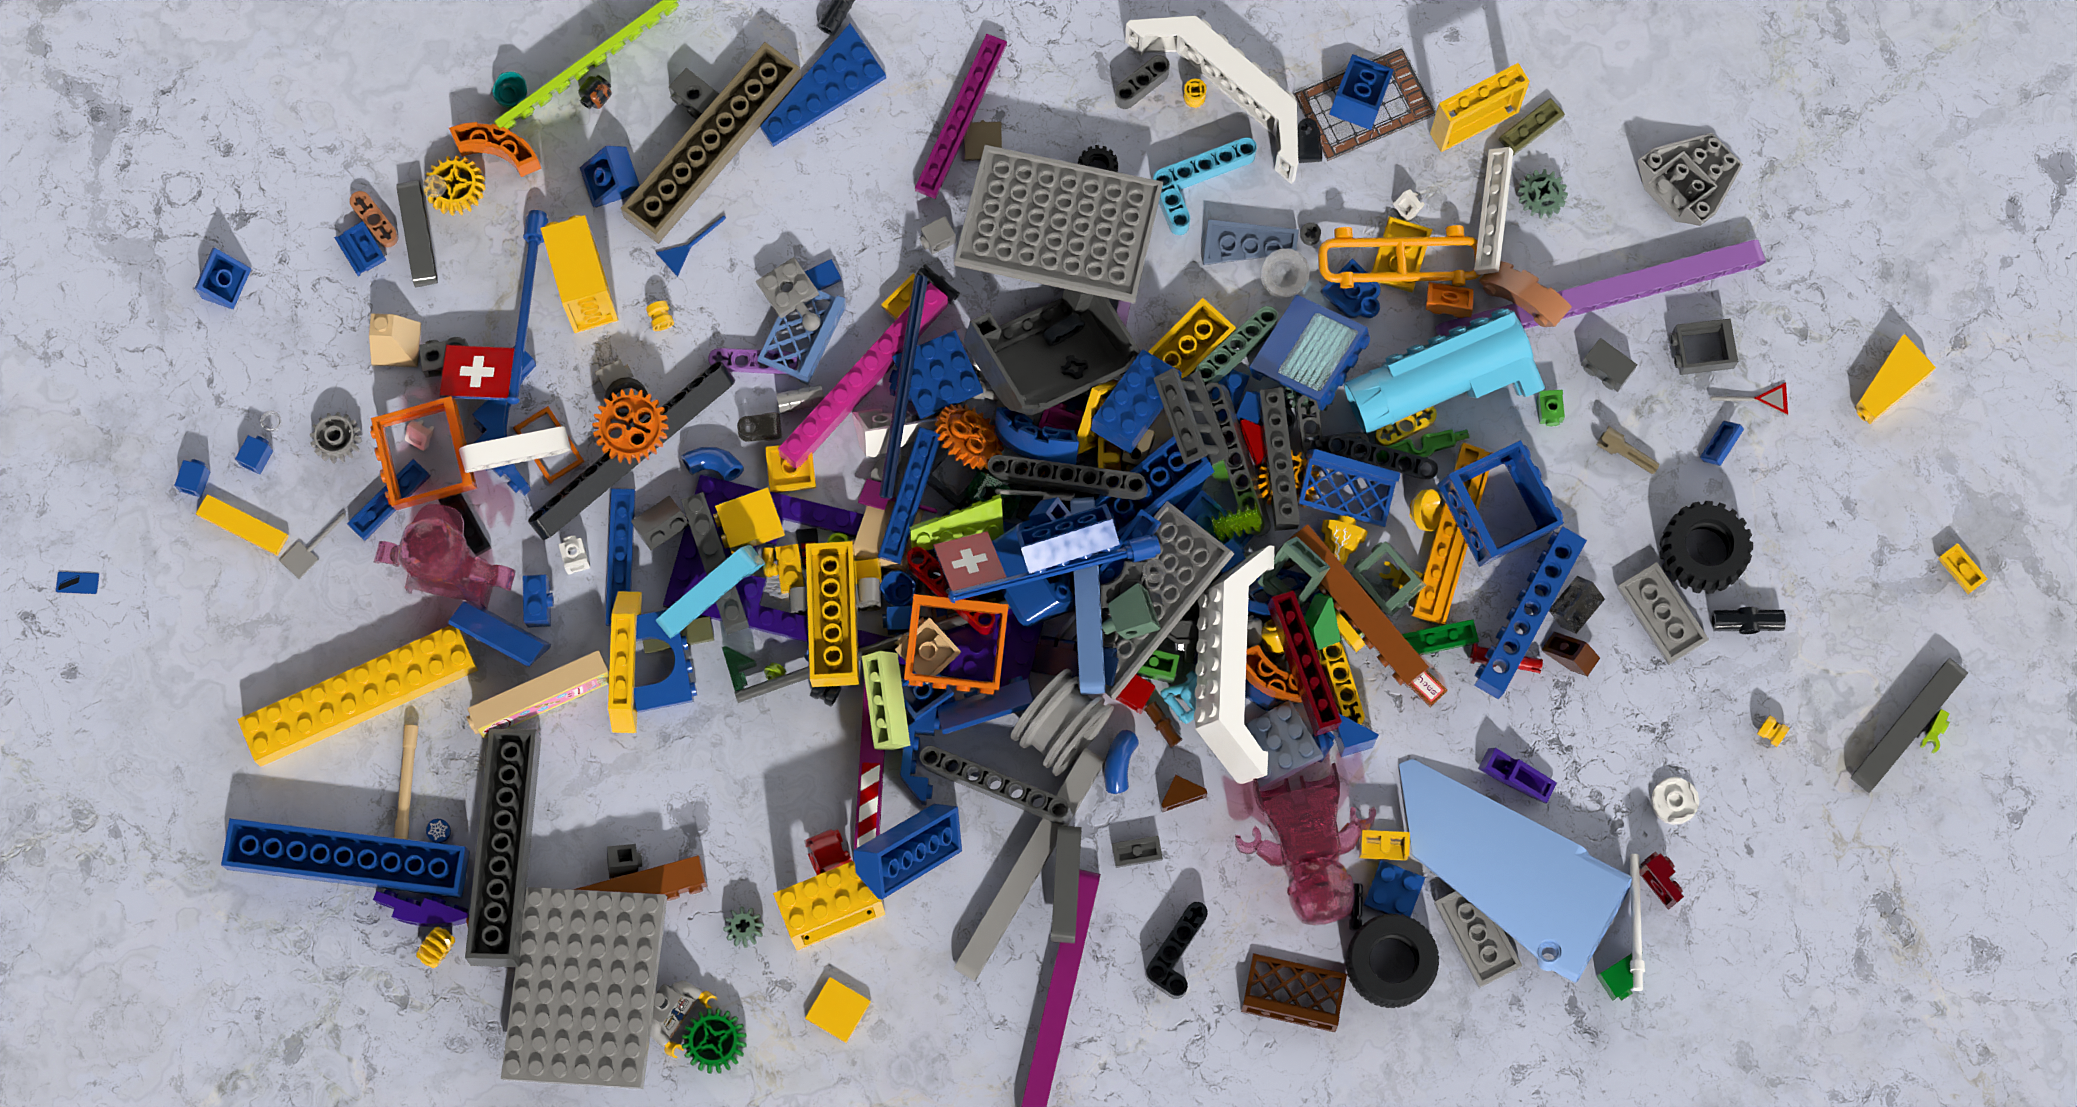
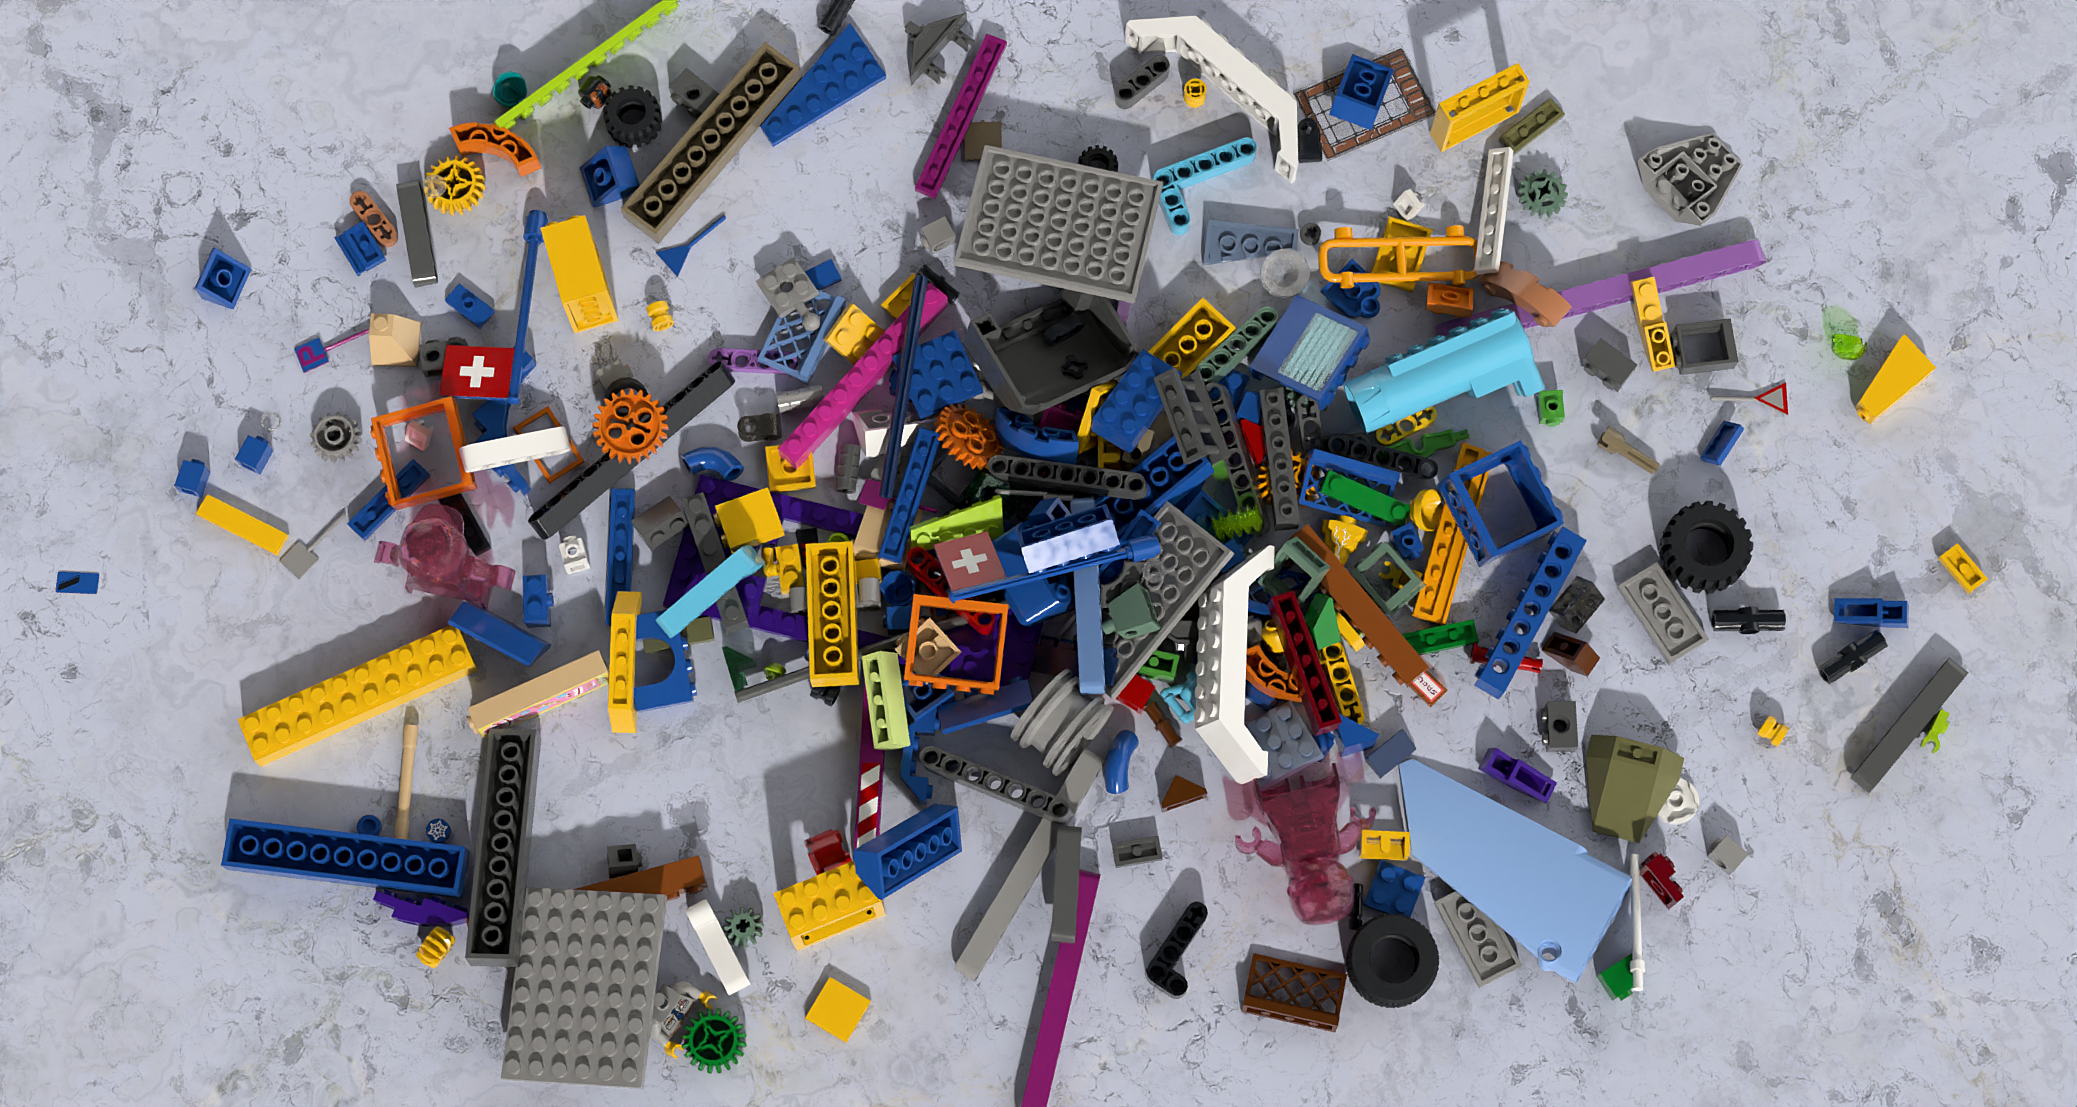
(313, 354): none -> piece
(369, 825): none -> blue tile
(469, 306): none -> blue plate
(628, 100): none -> black tyre
(717, 946): none -> white beam
(848, 468): none -> dark grey axle
(853, 334): none -> yellow plate
(931, 40): none -> dark grey connector
(1364, 499): none -> green plate
(1390, 753): none -> dark blue slope
(1397, 539): none -> blue brick
(1566, 714): none -> dark grey brick
(1628, 784): none -> olive wedge
(1651, 324): none -> yellow slope
(1727, 854): none -> light grey brick
(1848, 347): none -> clear neon green hair
(1852, 657): none -> black piece
(1871, 612): none -> blue slope

